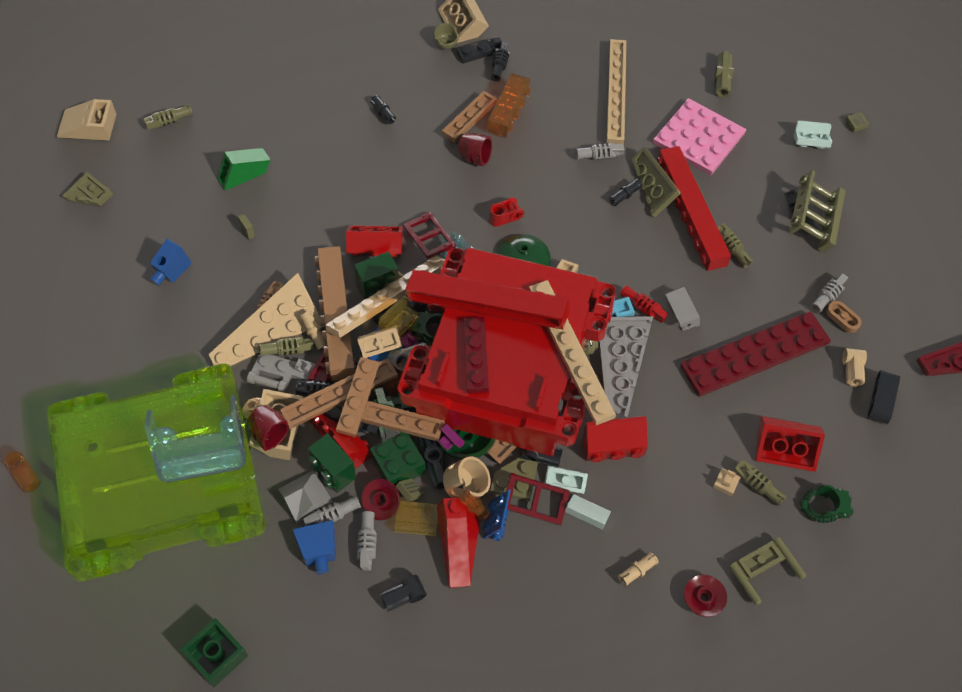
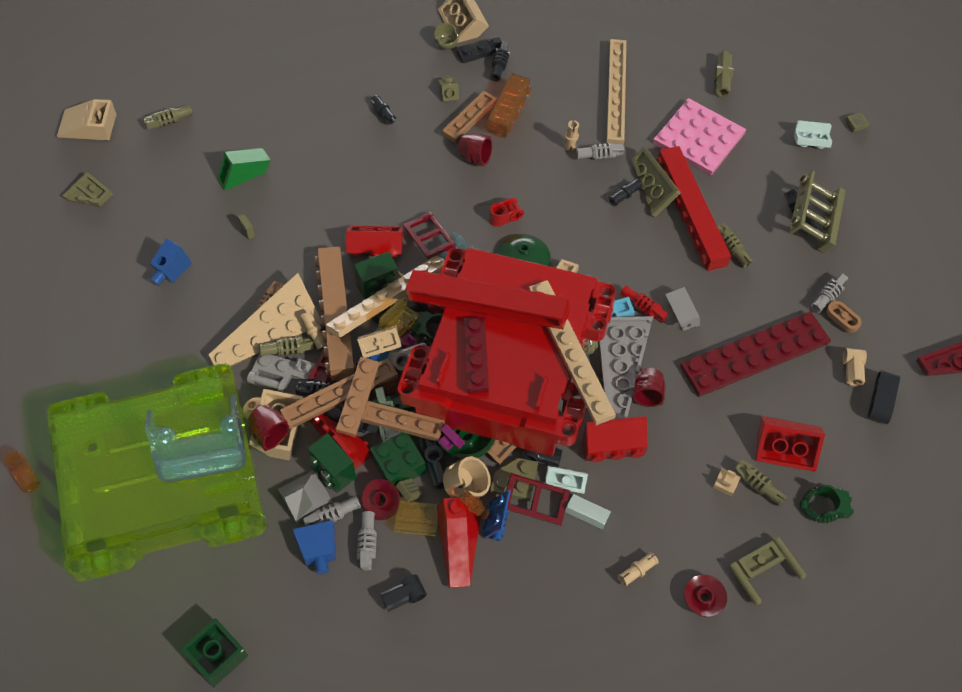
(449, 88): none -> olive bracket
(571, 135): none -> tan pin
(649, 387): none -> dark red helmet

